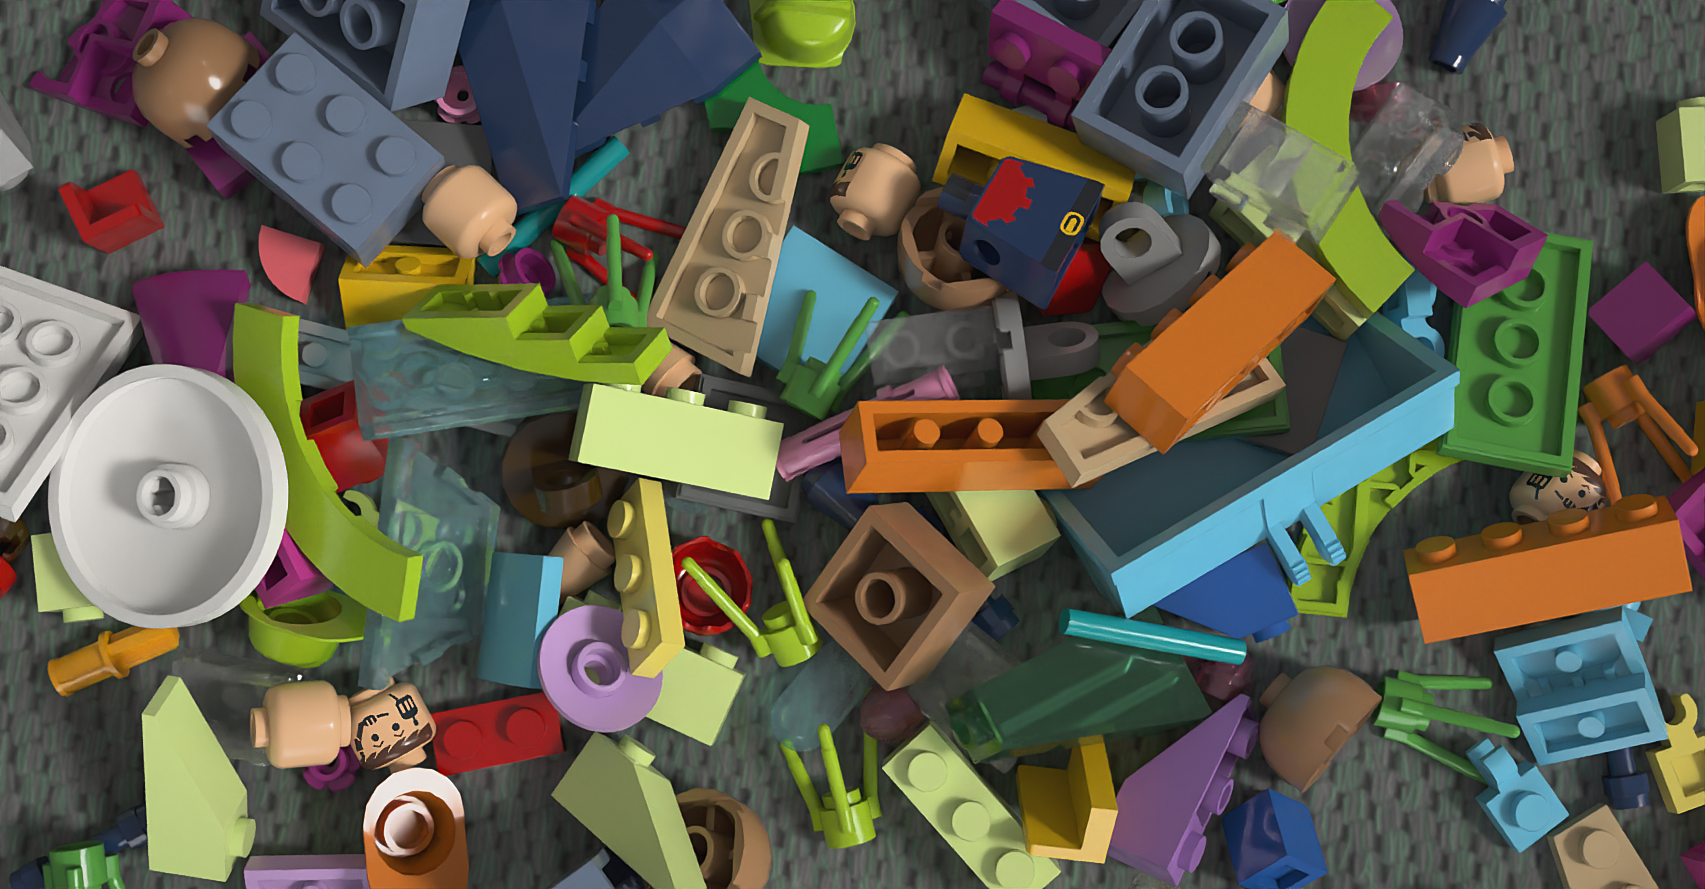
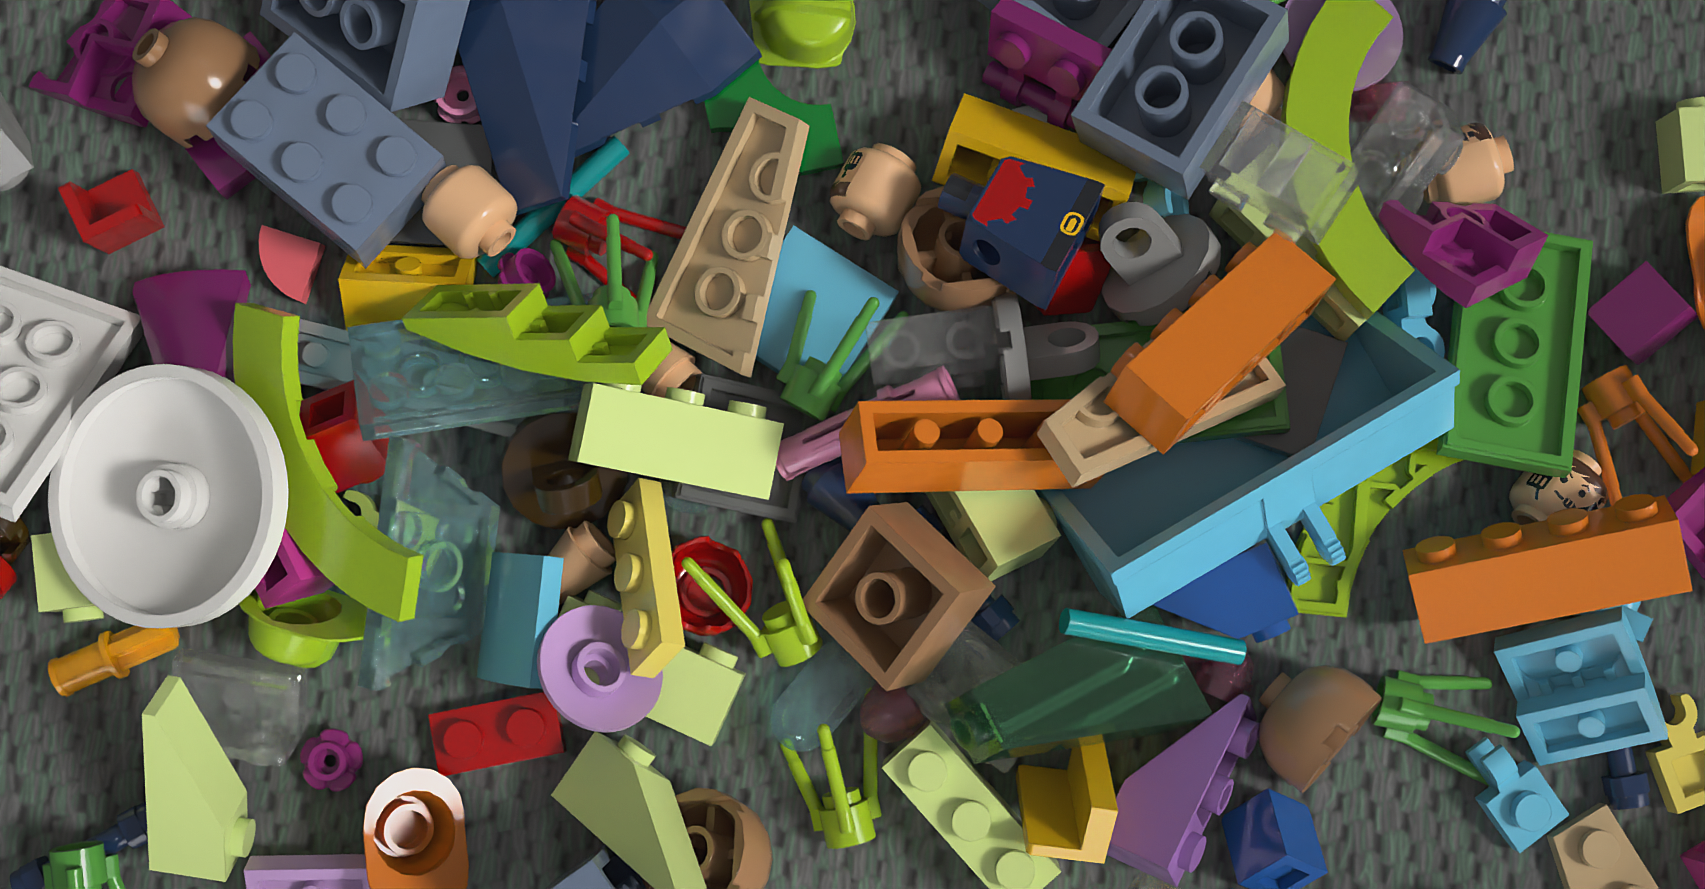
(301, 724): light nougat head -> none
(390, 727): light nougat head -> none

